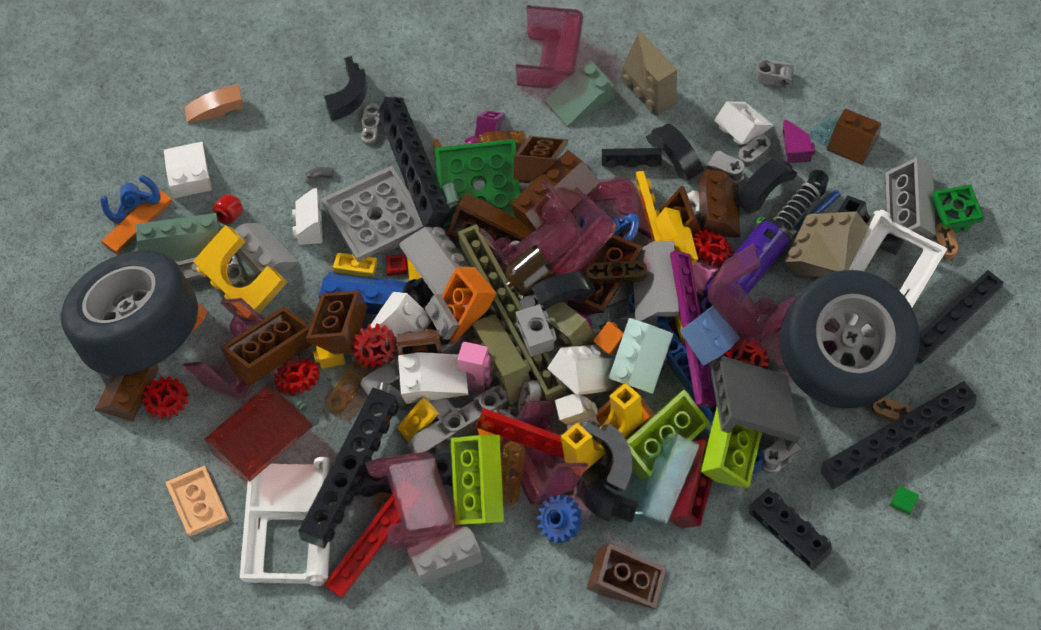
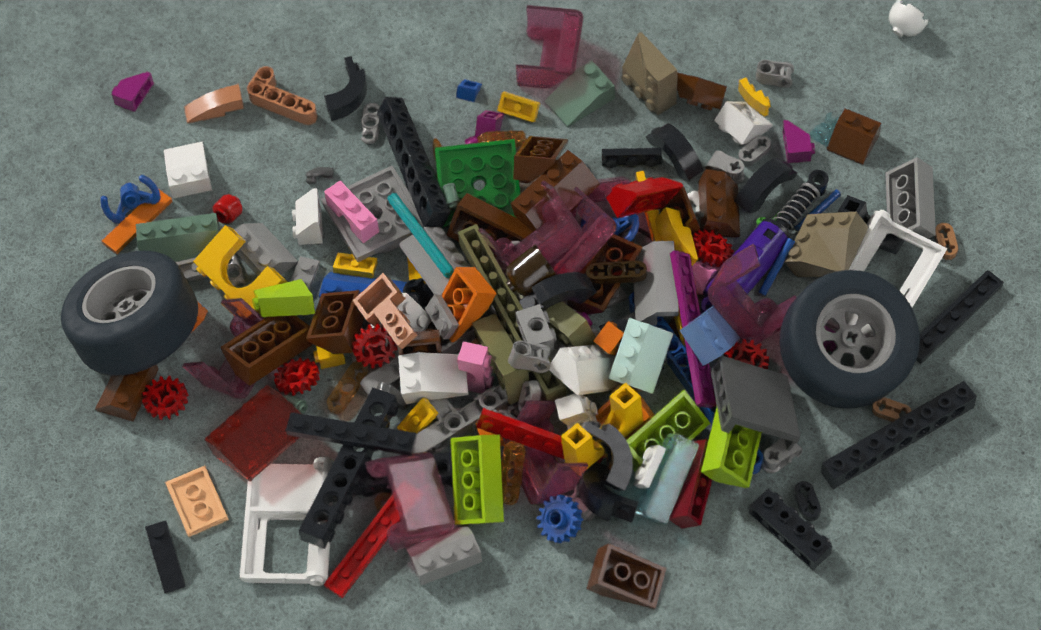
(132, 91): none -> magenta slope
(165, 556): none -> black slope
(265, 95): none -> nougat beam
(284, 300): none -> lime slope
(306, 270): none -> light grey plate
(345, 203): none -> bright pink arch
(351, 434): none -> black plate
(380, 303): none -> nougat plate
(396, 264): red tile -> none
(420, 235): none -> teal axle
(468, 90): none -> blue slope
(518, 106): none -> yellow plate
(528, 356): none -> light grey piece
(642, 196): none -> red slope
(645, 473): none -> white plate
(700, 91): none -> reddish brown slope
(754, 99): none -> yellow slope
(776, 266): none -> blue bar
(811, 499): none -> black beam
(904, 500): green tile -> none
(906, 19): none -> white cylinder
(956, 208): green piece -> none

